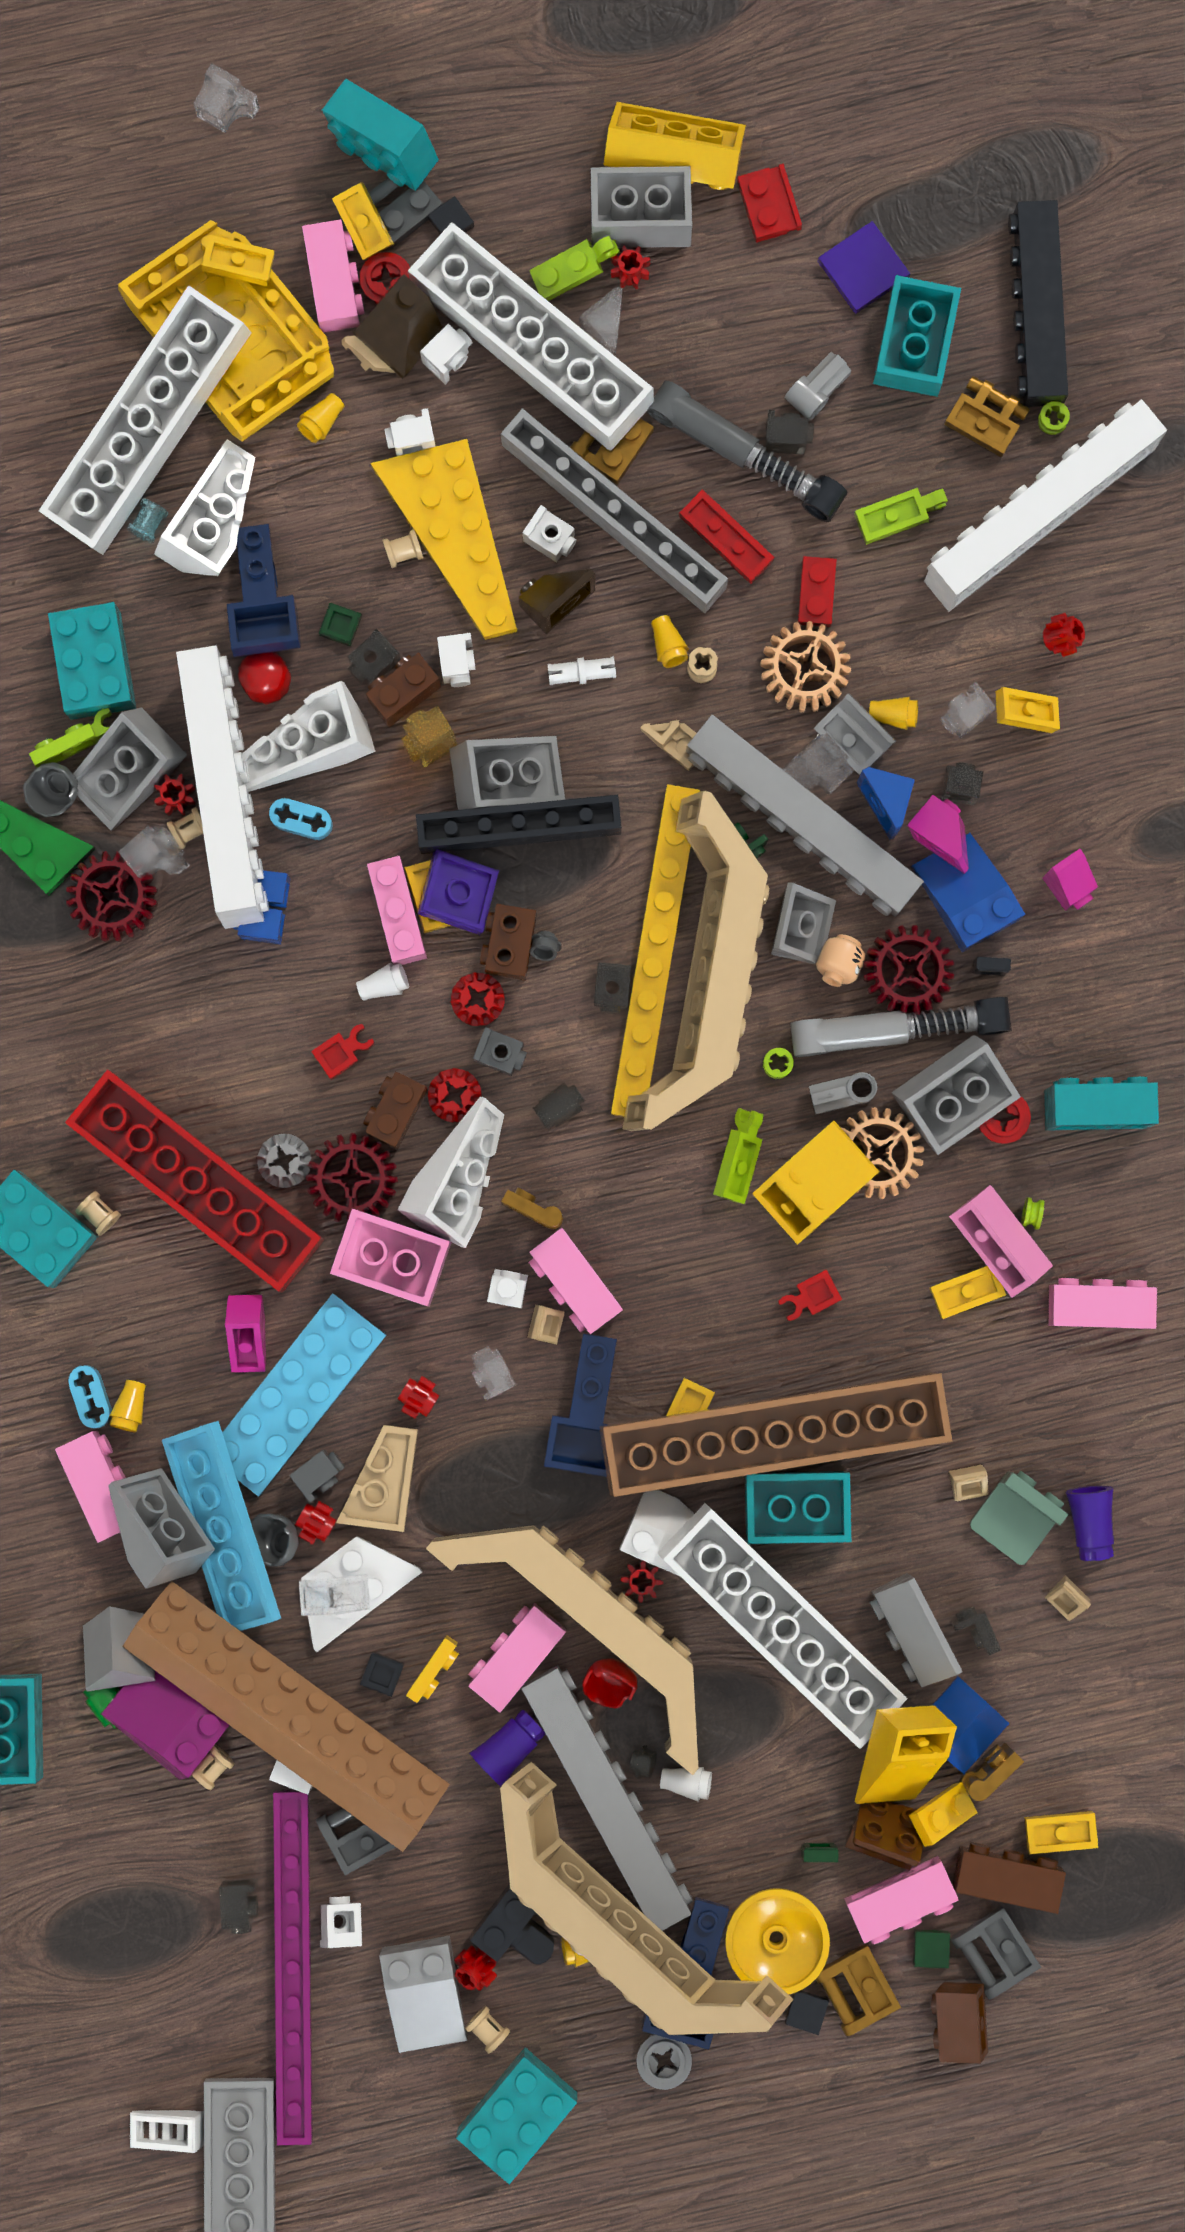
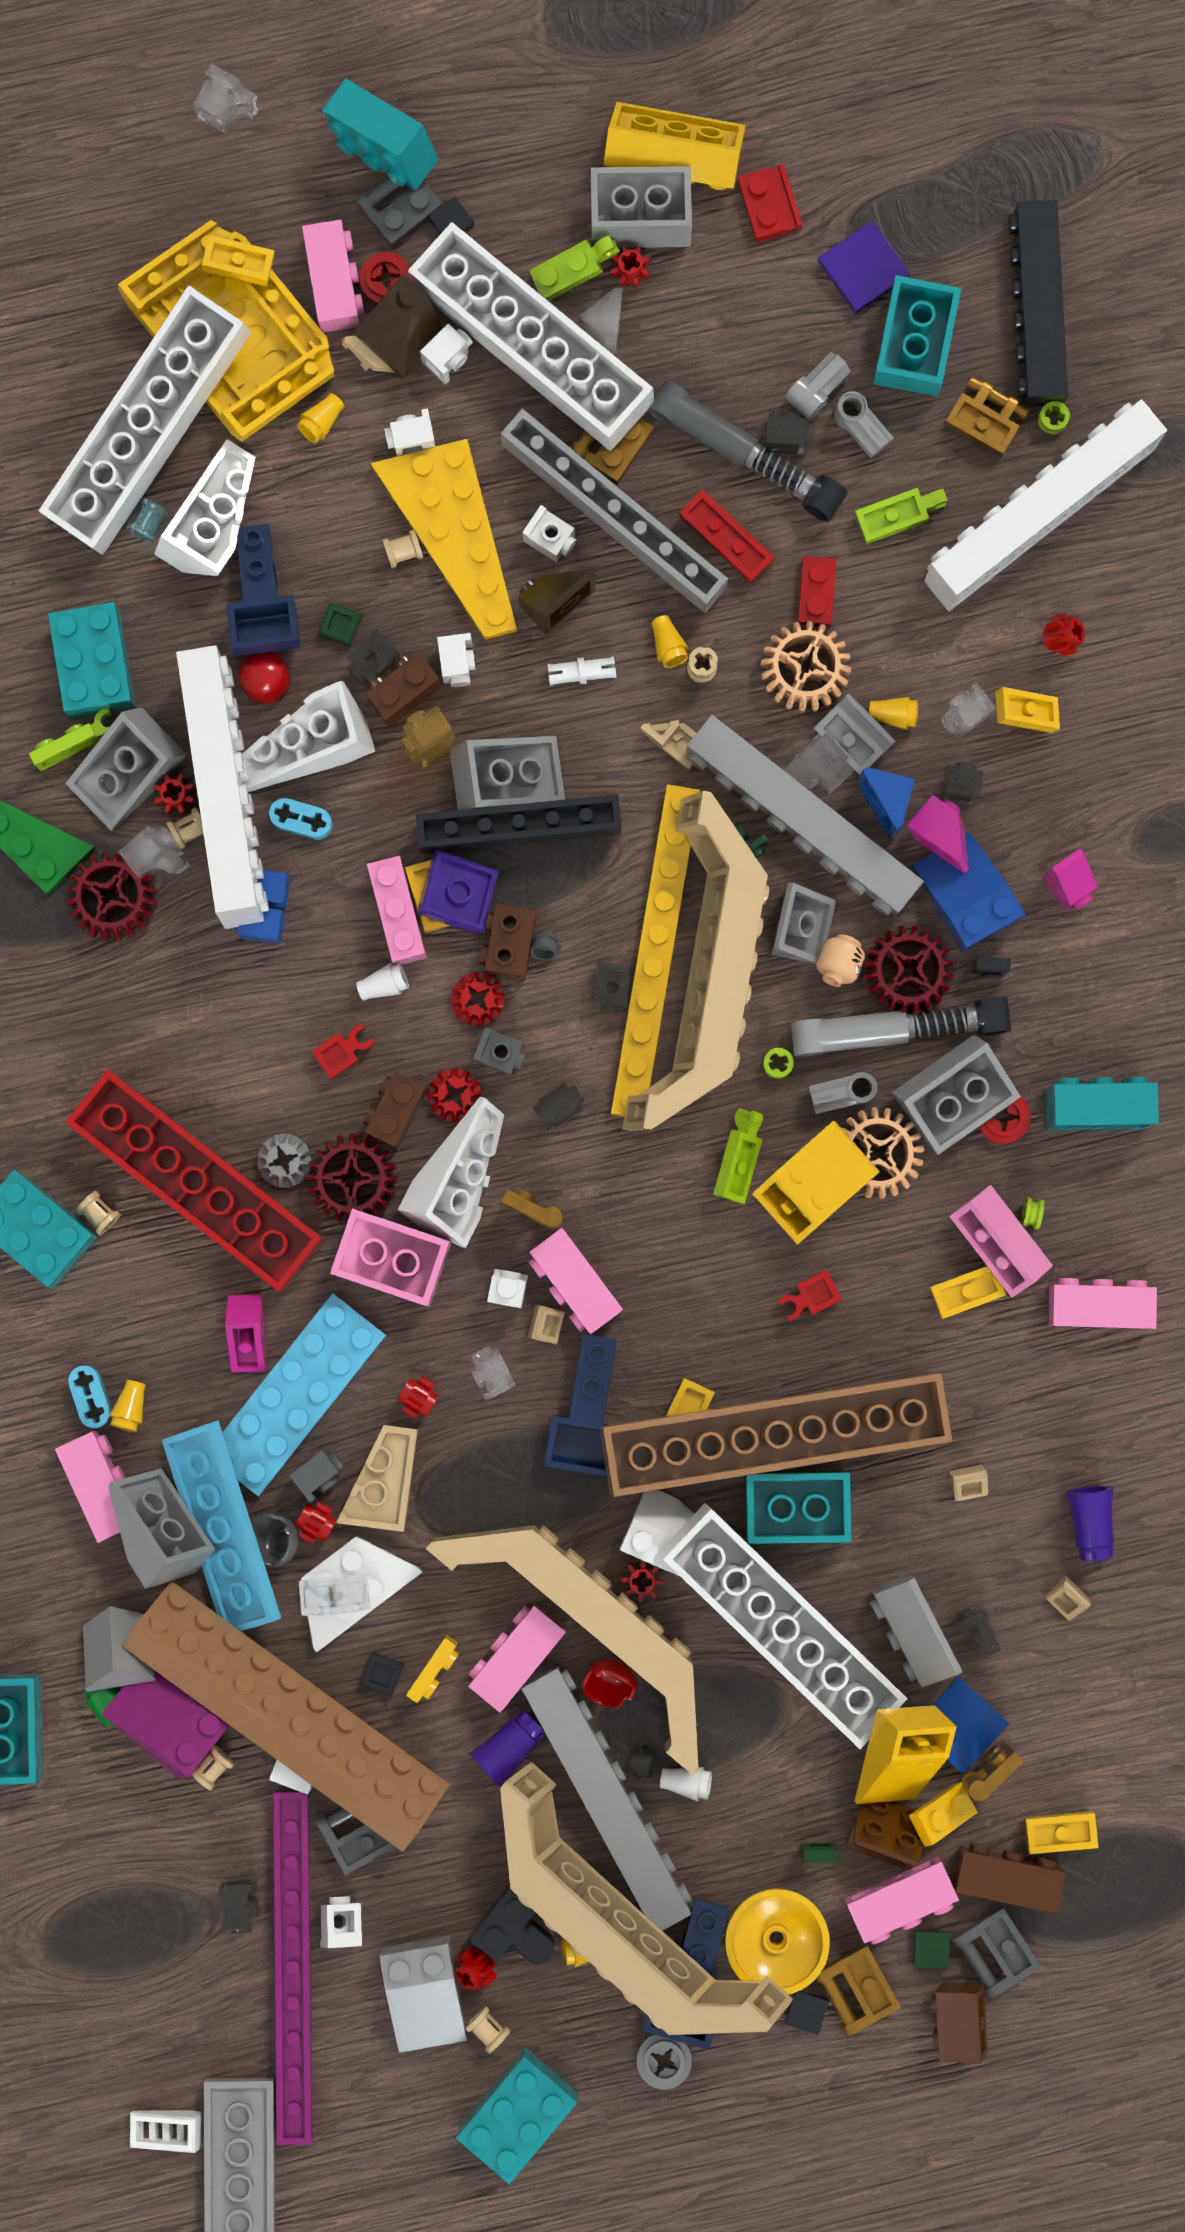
(50, 789): dark grey hair -> none
(362, 221): yellow plate -> none
(864, 427): none -> light grey piece
(1017, 1516): sand green bracket -> none

